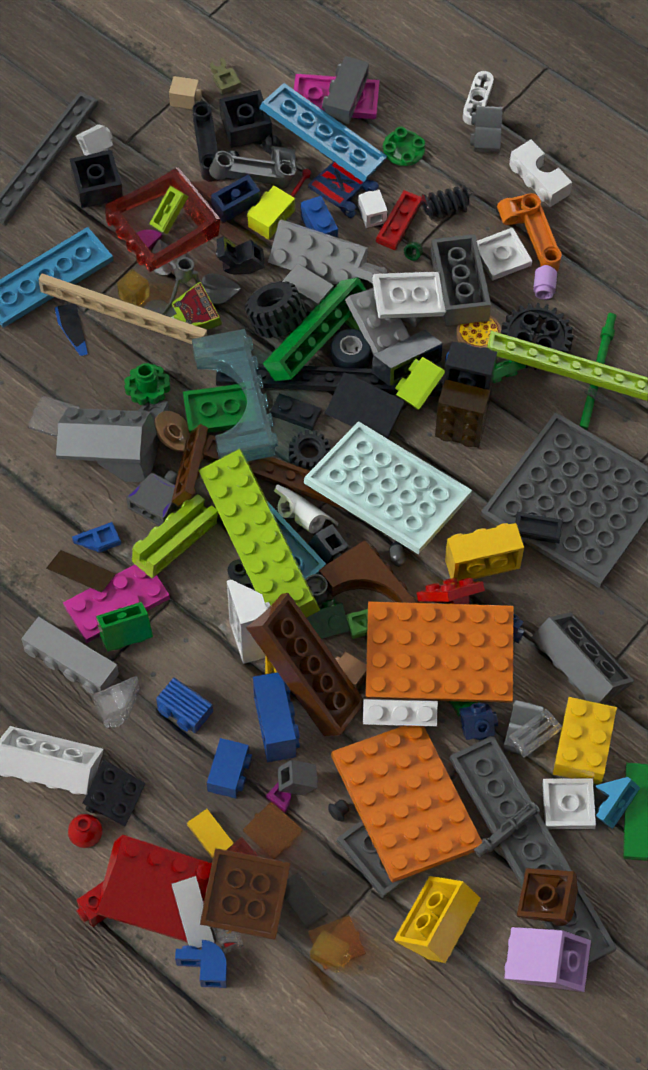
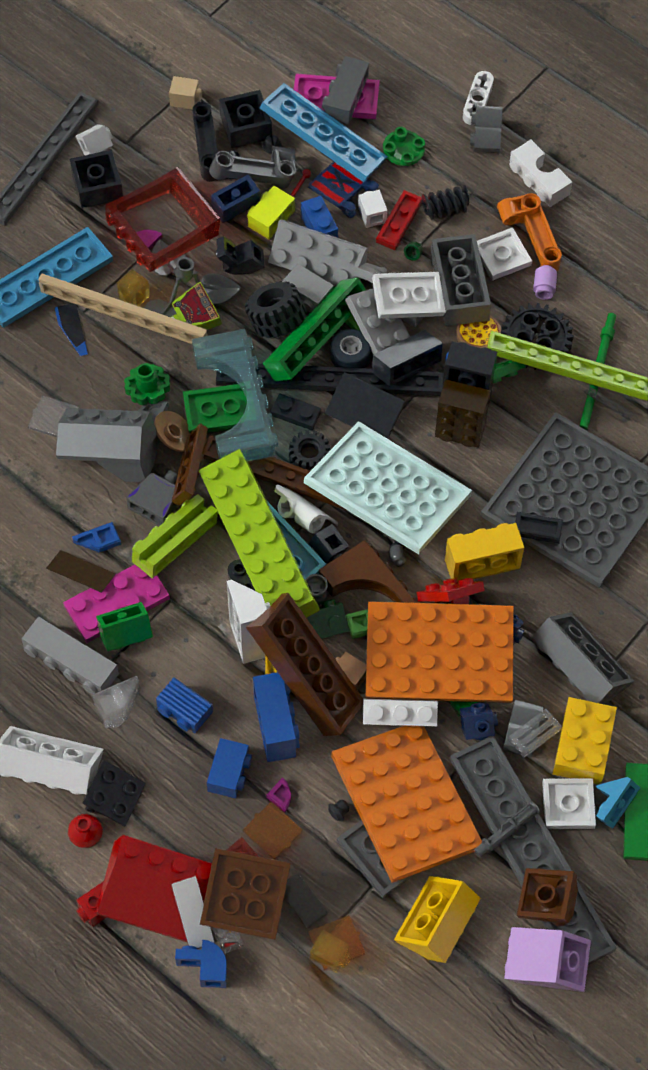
(170, 210): lime tile -> none
(209, 832): yellow tile -> none
(224, 78): olive plate -> none
(297, 777): dark grey brick -> none
(420, 382): lime slope -> none

